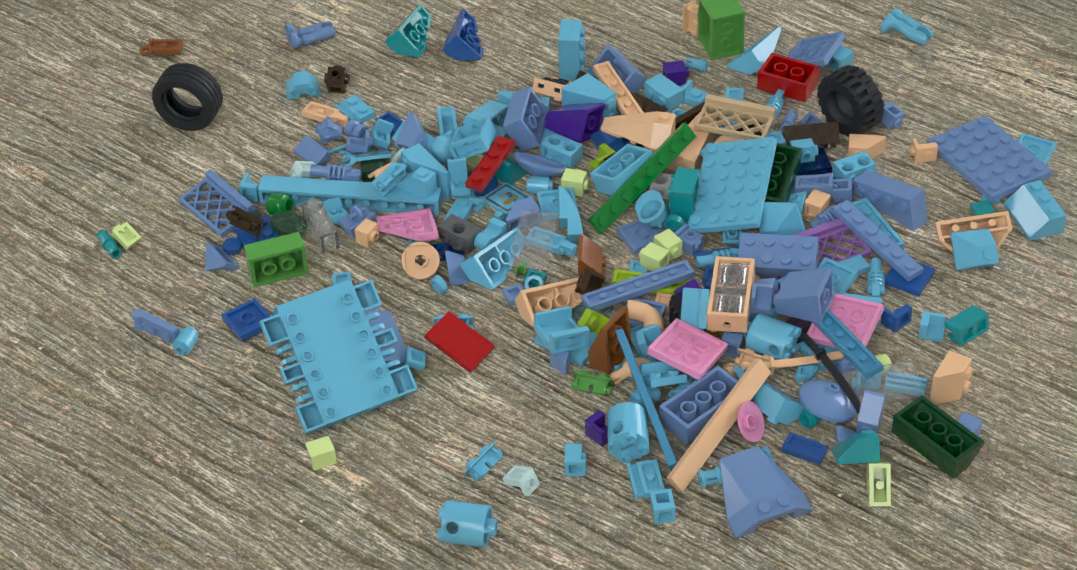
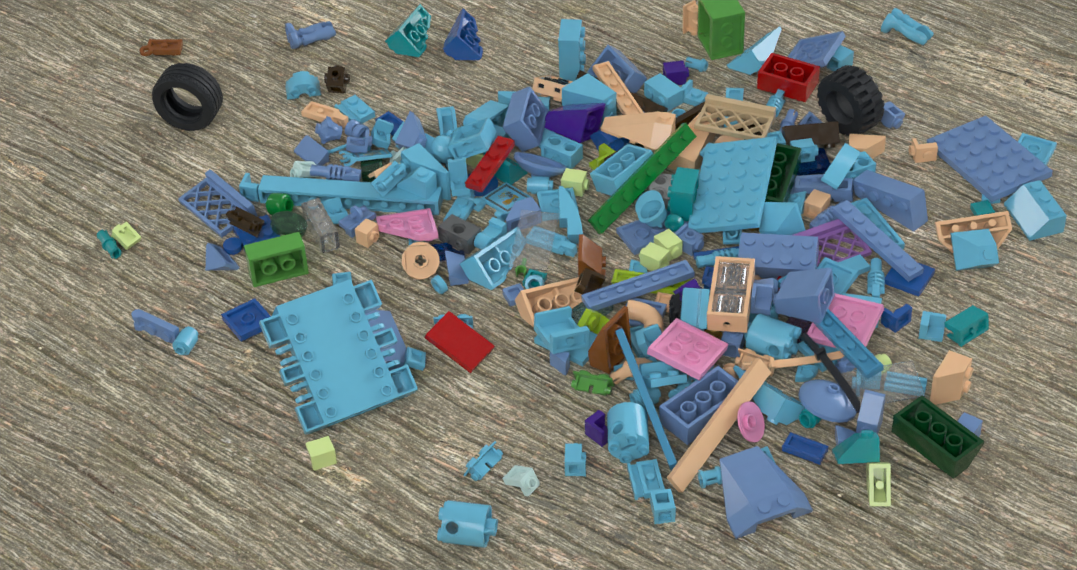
(840, 166): none -> medium azure slope

